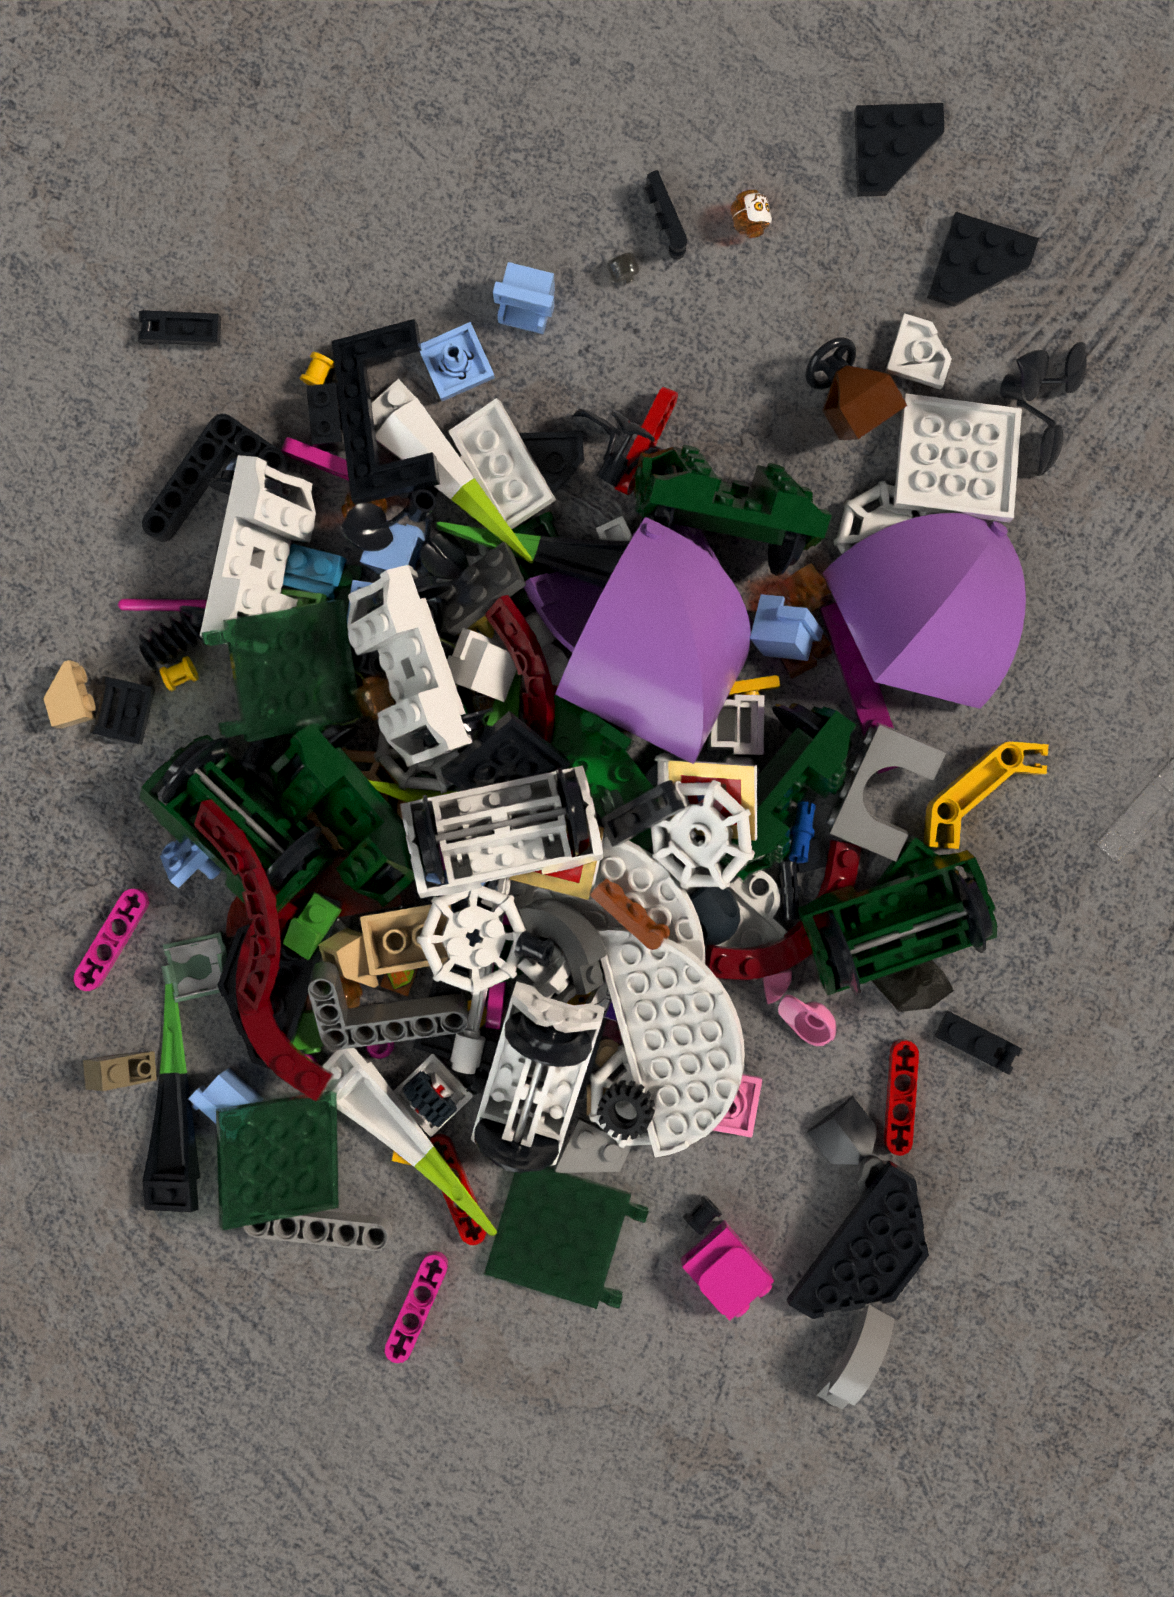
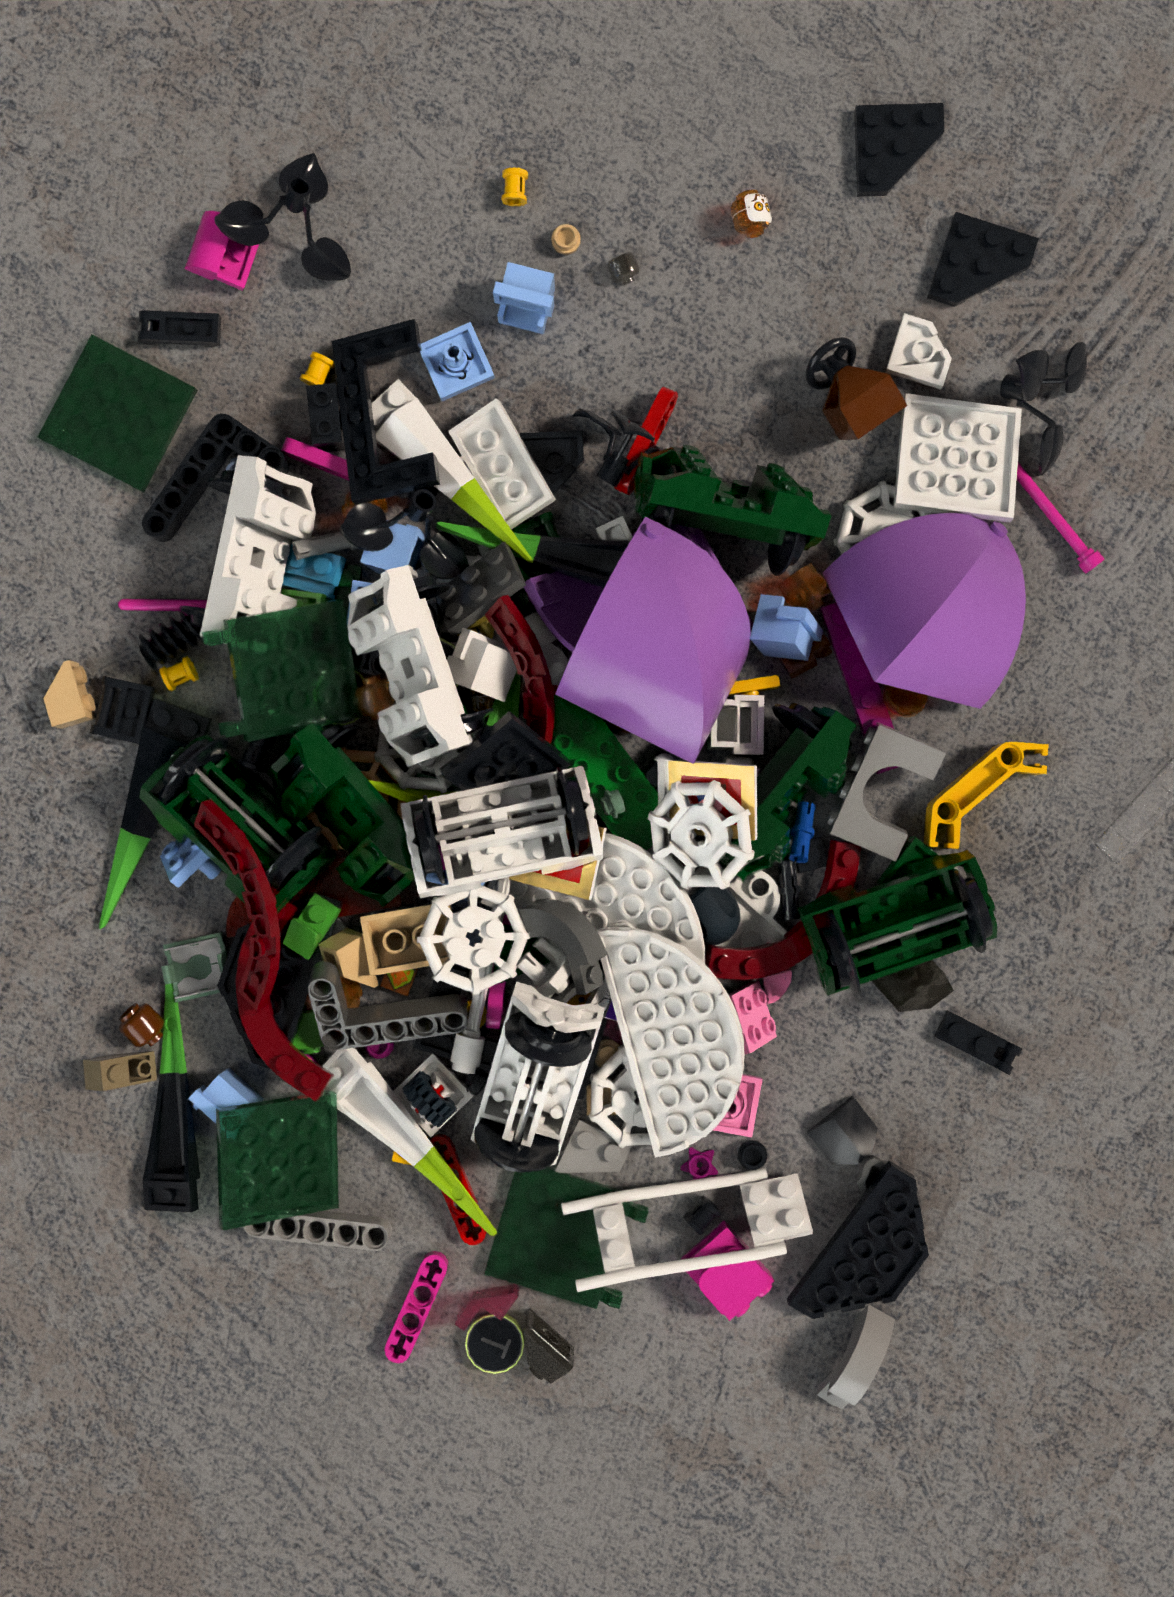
(114, 941): dark pink beam -> none
(117, 413): none -> clear green plate
(141, 1025): none -> reddish brown head
(164, 732): none -> black plate
(218, 256): none -> dark pink brick
(302, 184): none -> black plant
(321, 545): none -> light grey pin
(494, 1300): none -> clear pink slope
(494, 1343): none -> black tile
(514, 186): none -> yellow bush
(534, 948): black bush -> none
(546, 1350): none -> clear smoke slope
(565, 239): none -> tan plate
(613, 738): dark green plate -> none
(616, 1122): black tyre -> none
(630, 914): dark orange plate -> none
(641, 813): black plate -> none
(666, 215): black plate -> none
(705, 1158): none -> magenta plate
(752, 1155): none -> black plate
(753, 1015): none -> bright pink plate
(772, 1208): none -> white plate
(808, 1020): bright pink cap -> none
(897, 1097): red beam -> none
(903, 702): none -> clear orange hair
(1087, 557): none -> dark pink piece

